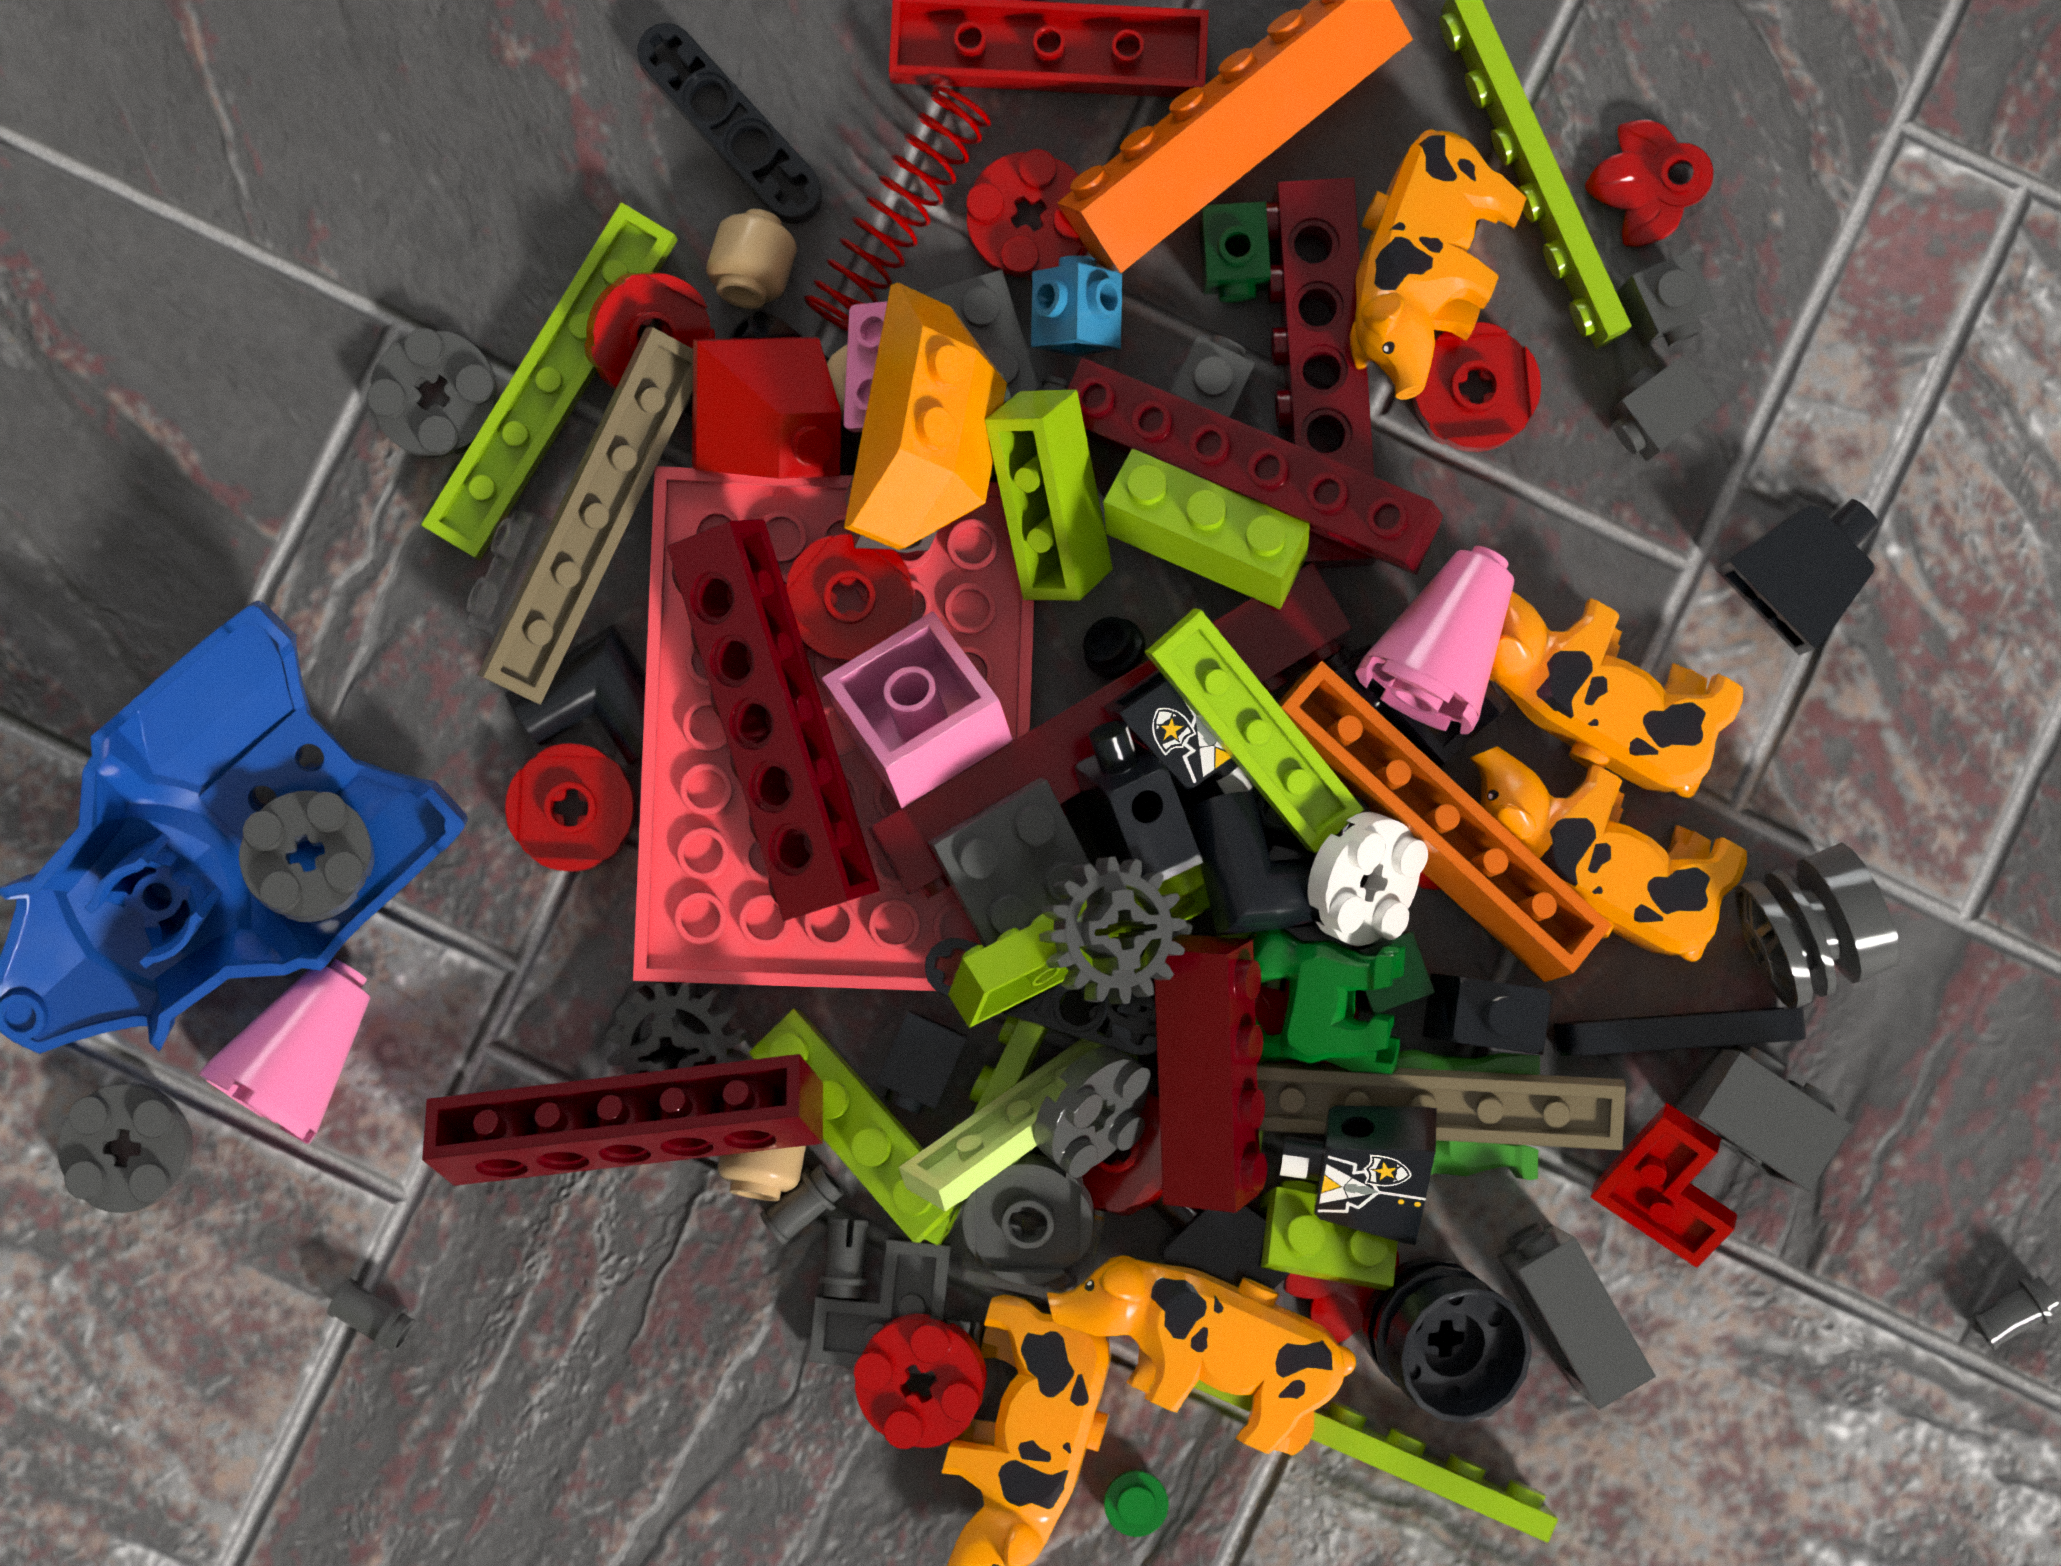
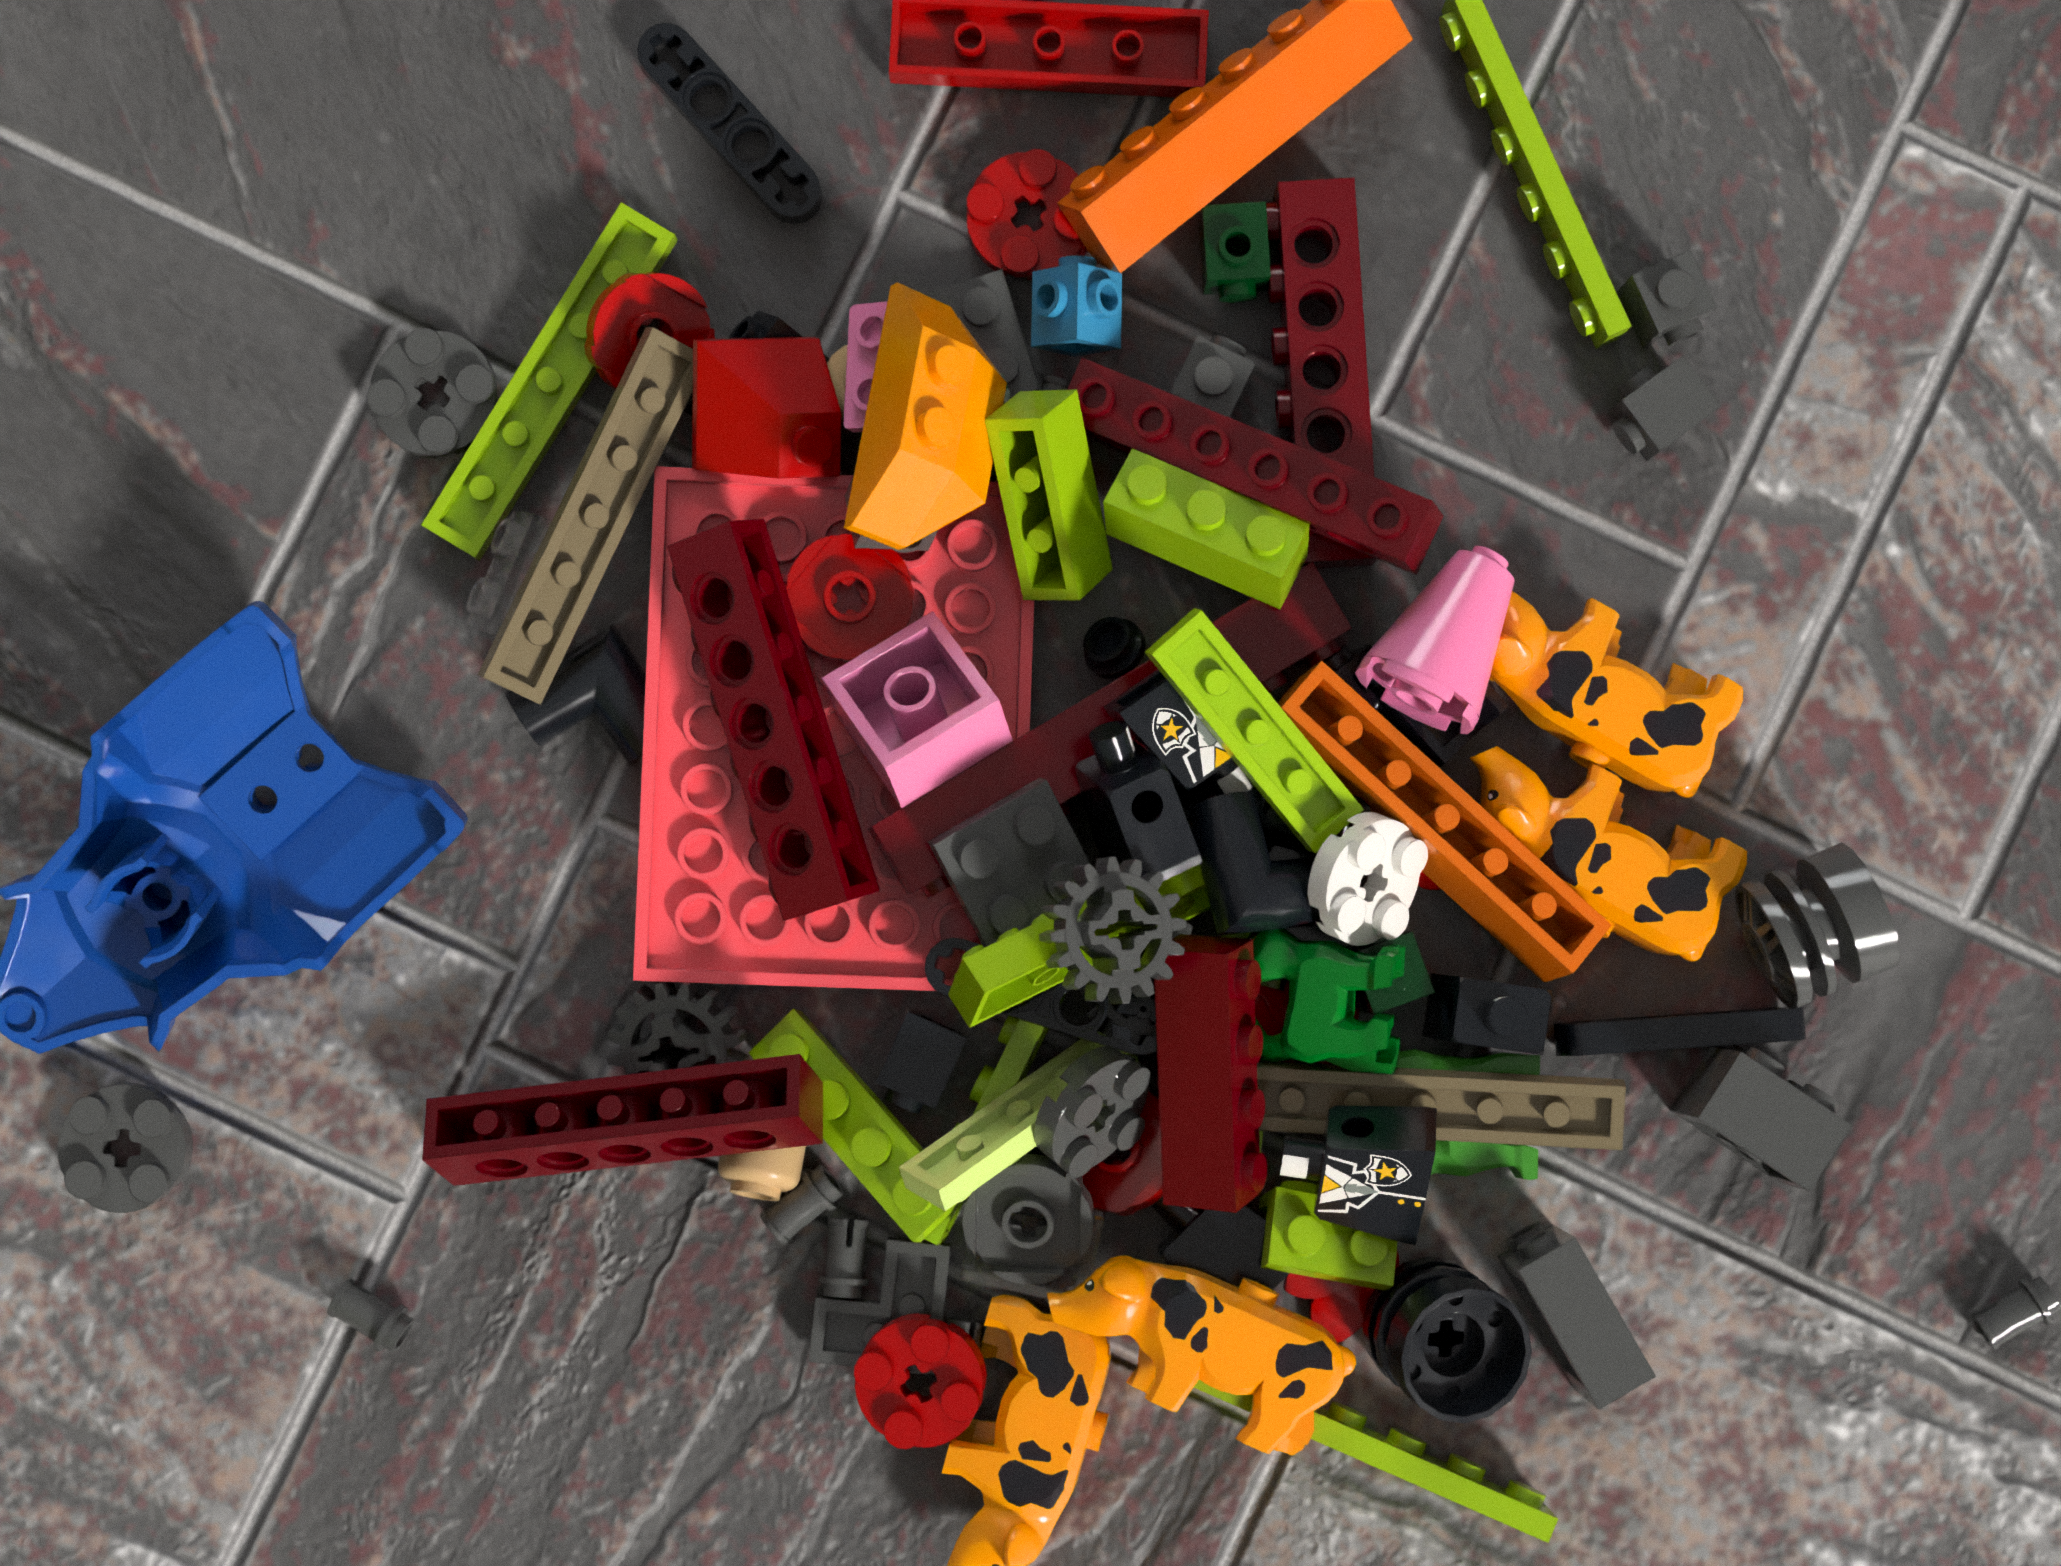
(274, 836): dark grey plate -> none
(294, 1050): bright pink cone -> none
(546, 780): red plate -> none
(751, 258): tan head -> none
(903, 221): red piece -> none
(1136, 1503): green plate -> none
(1417, 258): light orange animal -> none
(1502, 413): red plate -> none
(1641, 181): red plate -> none
(1653, 1187): red plate -> none
(1804, 572): black torso -> none

